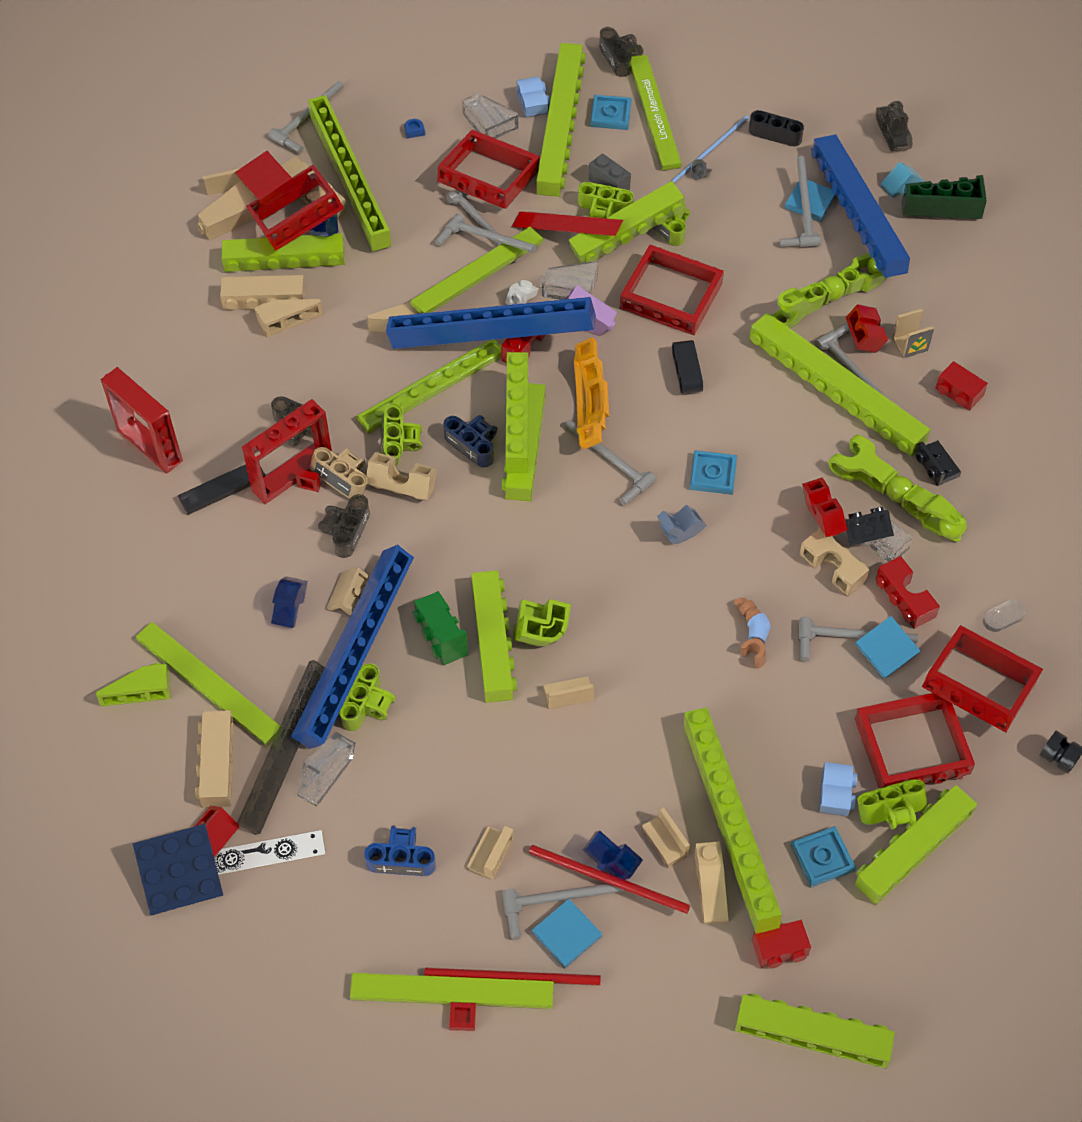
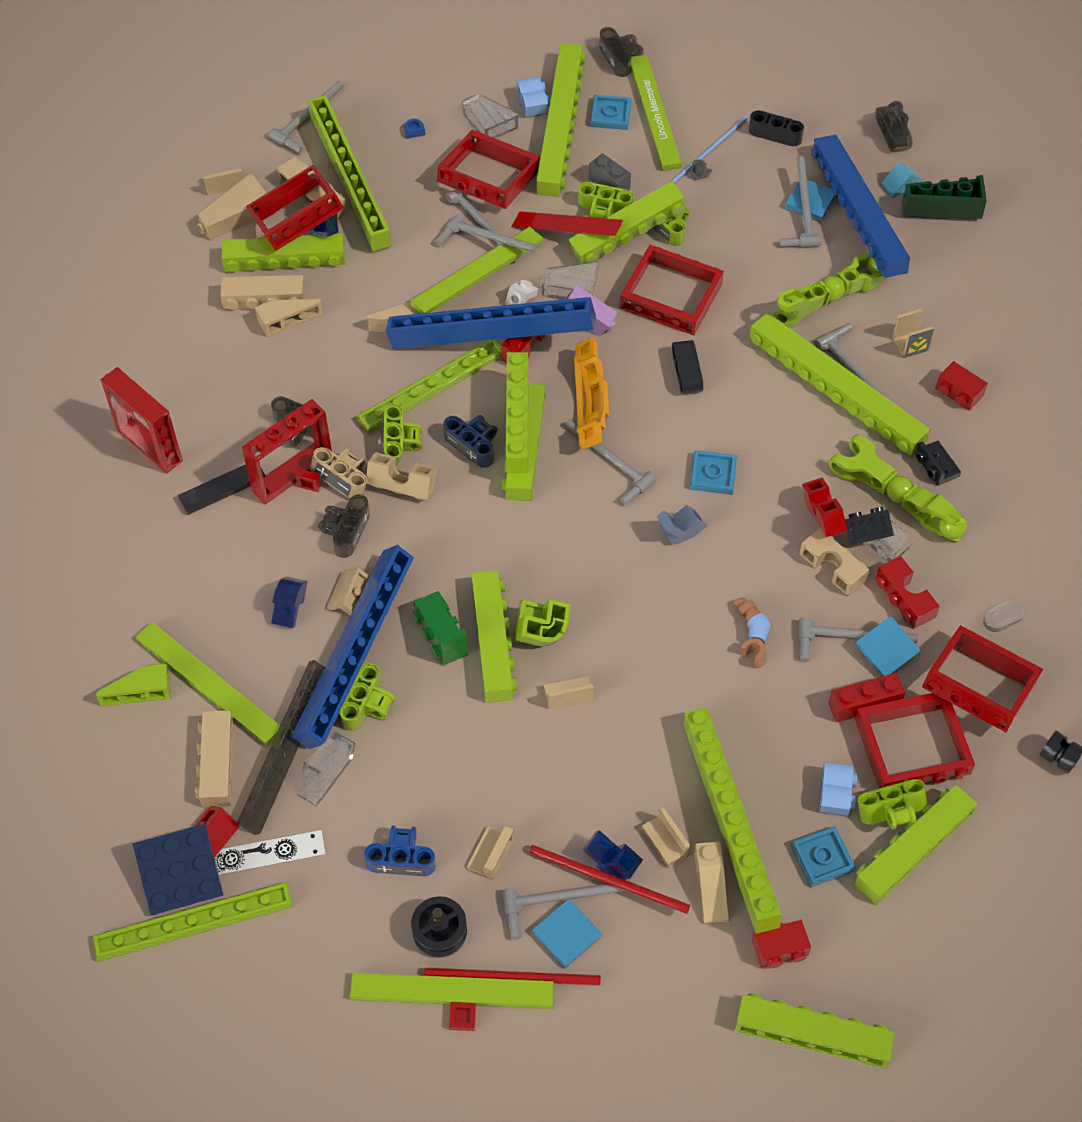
(191, 921): none -> lime tile
(264, 177): red tile -> none
(439, 926): none -> black wheel
(848, 699): none -> red arch
(865, 328): red brick -> none

